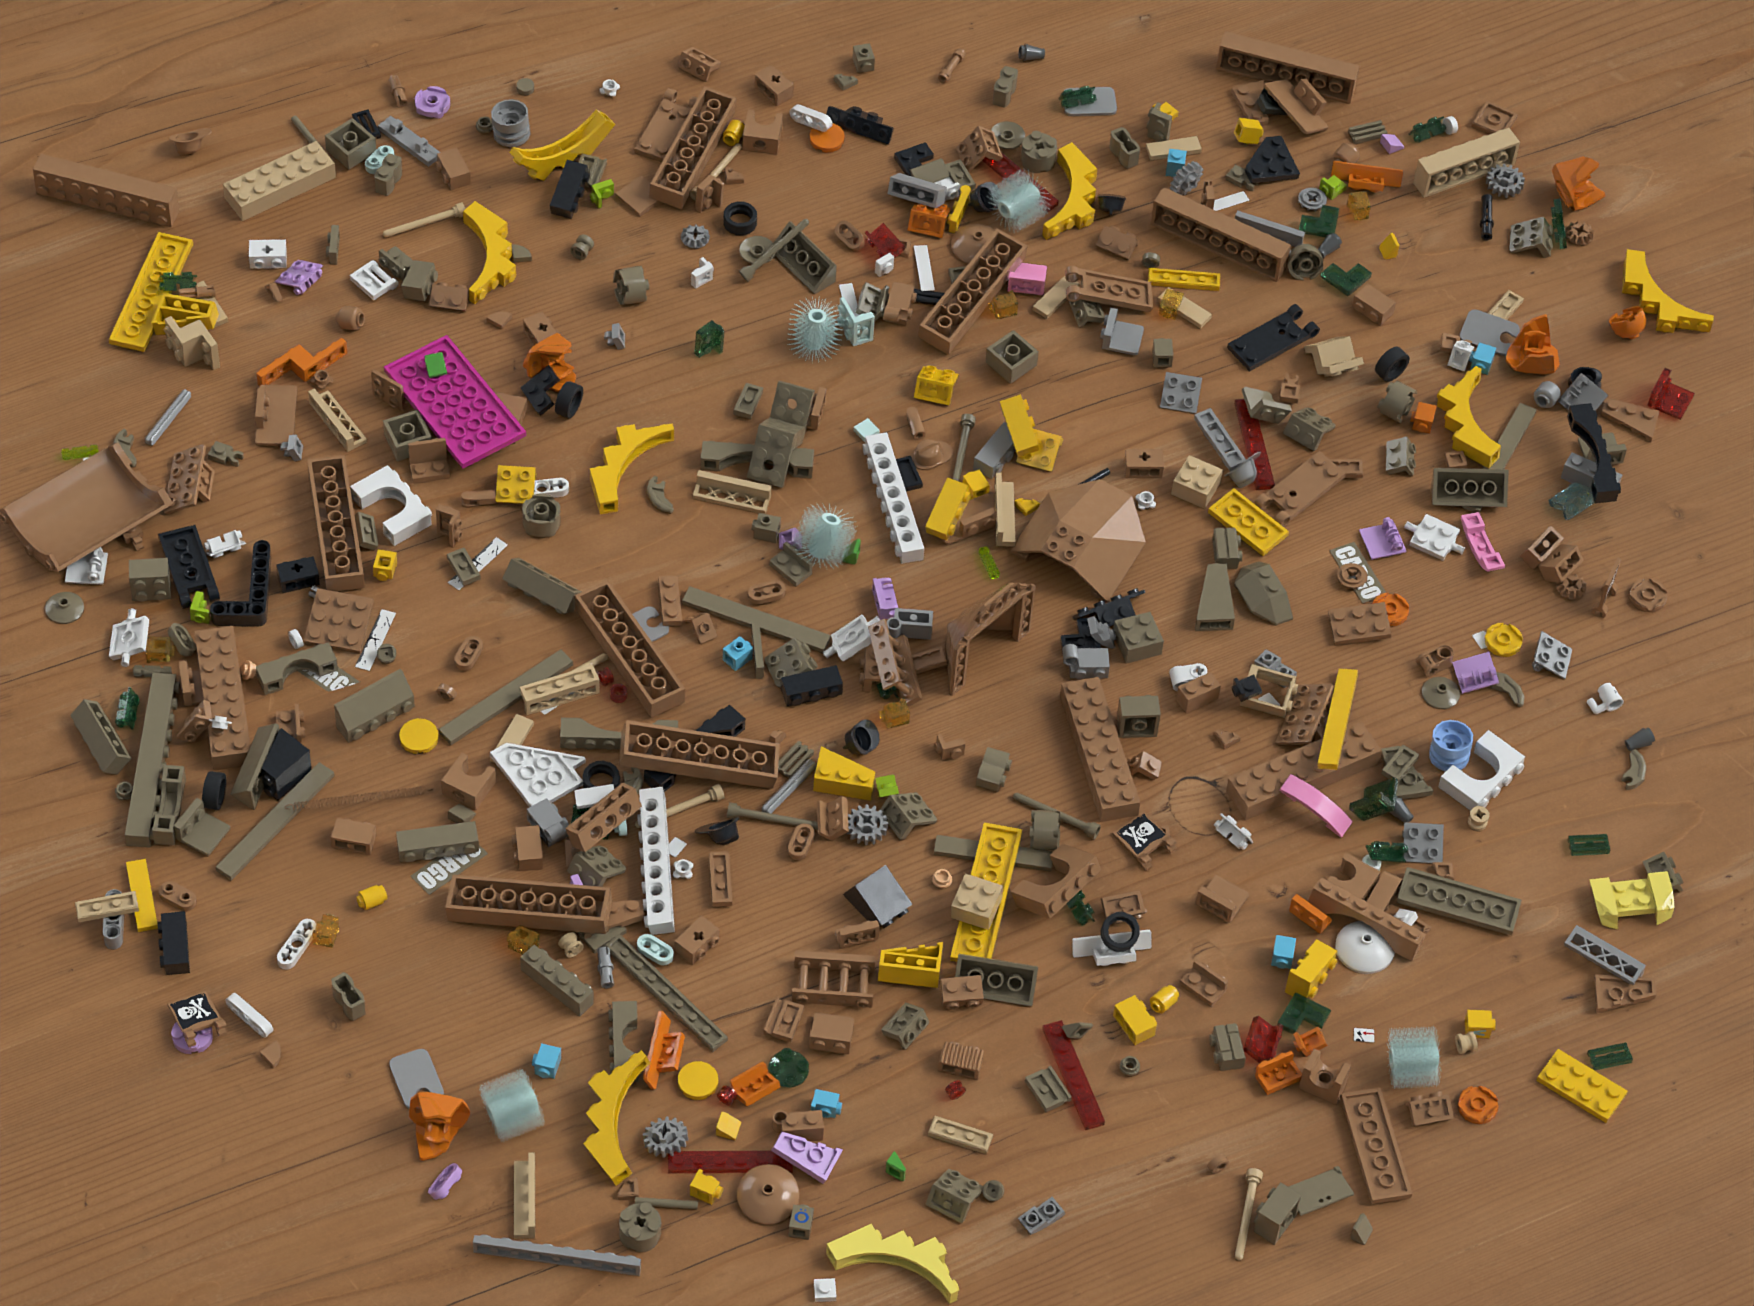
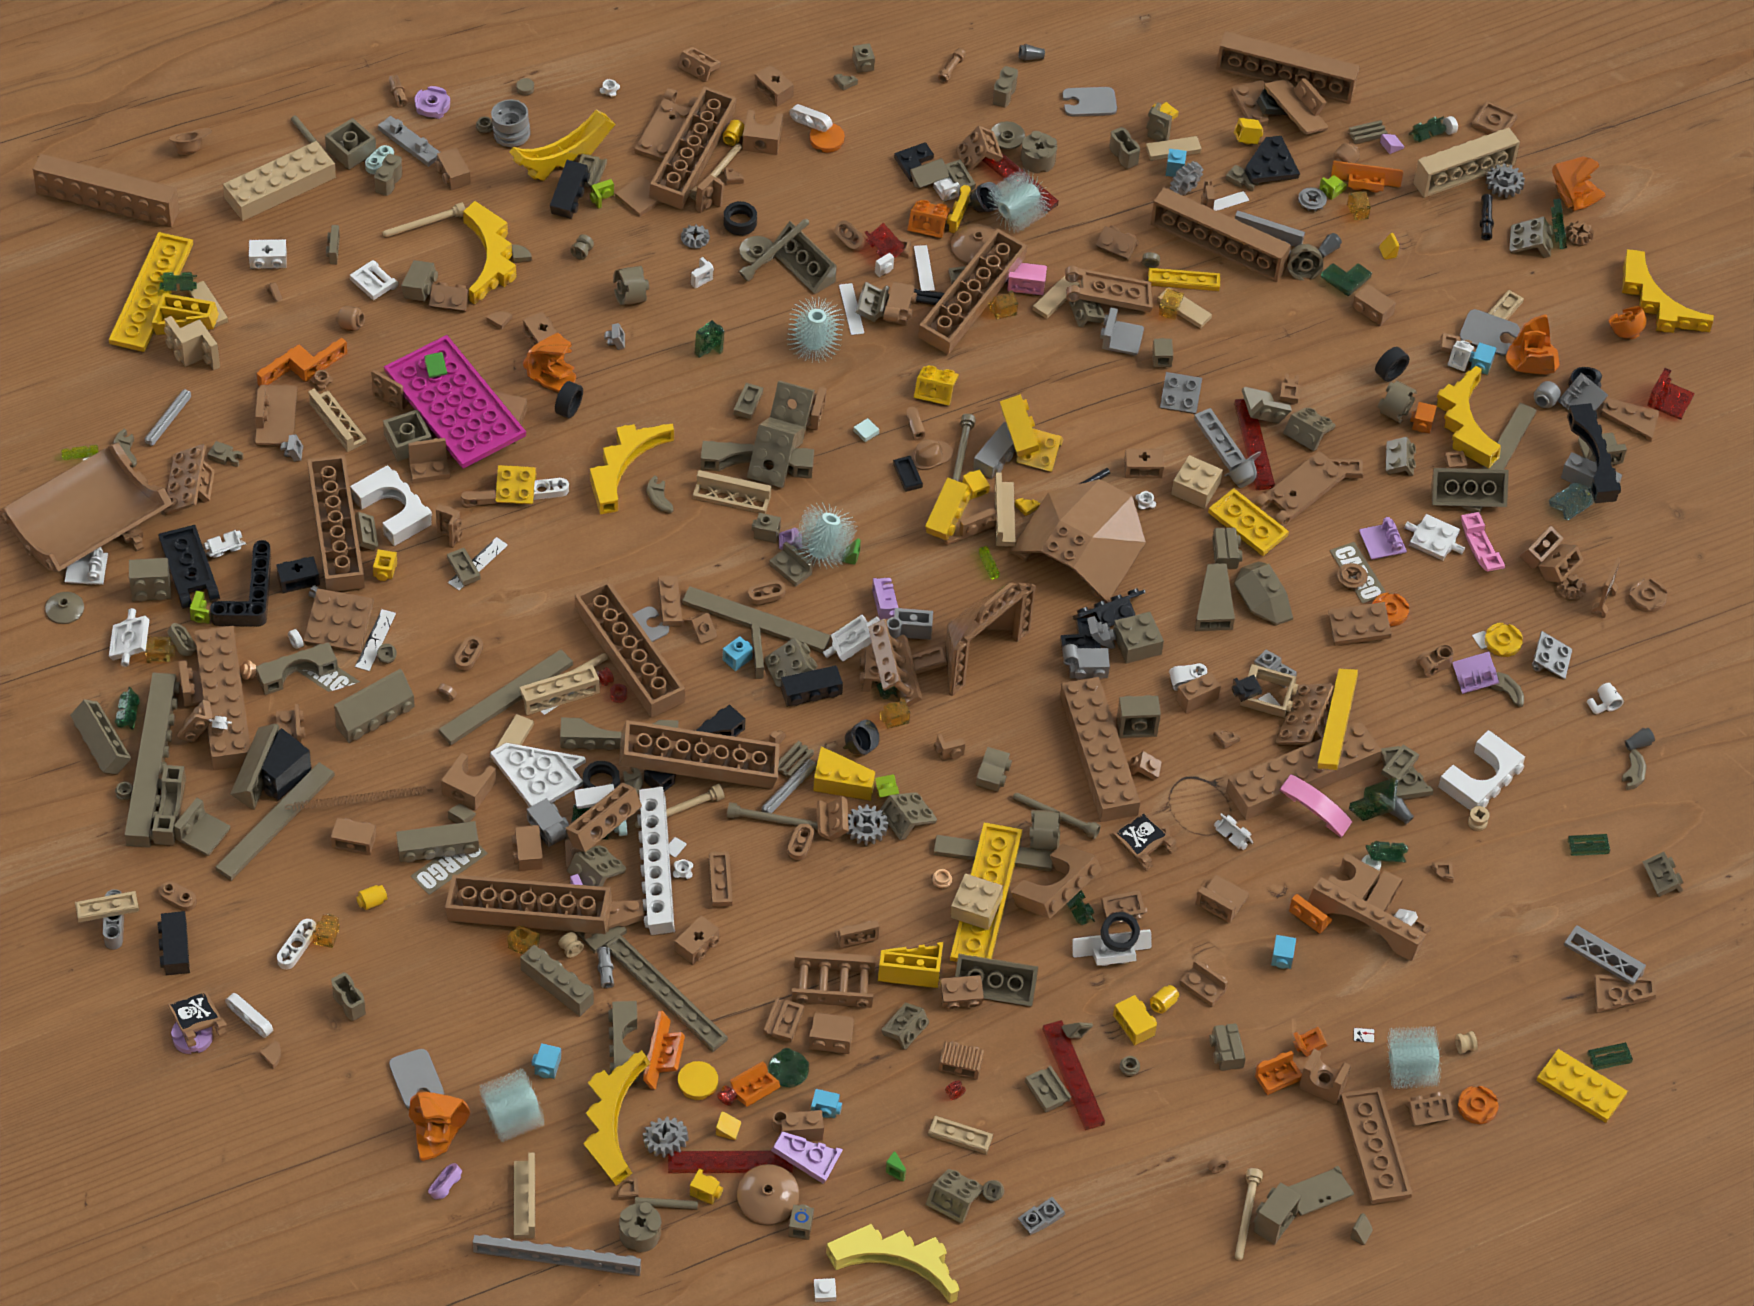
(140, 883): yellow tile -> none
(148, 670): dark tan axle -> none
(197, 292): medium nougat axle -> none
(214, 790): black tyre -> none
(301, 275): lavender hinge -> none
(376, 133): black tile -> none
(396, 262): dark tan bracket -> none
(418, 736): yellow tile -> none
(537, 389): black plate -> none
(541, 515): dark tan brick -> none
(541, 585): dark tan brick -> none
(656, 949): light aqua plate -> none
(721, 832): black piece -> none
(858, 328): light aqua bracket -> none
(861, 123): black bracket -> none
(879, 897): slope -> none
(893, 497): white brick -> none
(917, 190): light grey brick -> none
(1011, 356): dark tan brick -> none
(1070, 97): clear green hinge -> none
(1077, 209): yellow arch -> none
(1111, 203): black piece -> none
(1262, 1039): clear red bracket -> none
(1265, 341): black hinge -> none
(1301, 1010): clear green plate -> none
(1311, 970): yellow wedge -> none
(1320, 226): clear green plate -> none
(1334, 356): tan bracket -> none
(1363, 955): white dish -> none
(1423, 842): light grey hinge -> none
(1440, 698): dark tan dish -> none
(1450, 745): light blue wheel -> none
(1459, 901): dark tan plate -> none
(1480, 1023): yellow brick -> none
(1633, 898): light yellow piece -> none

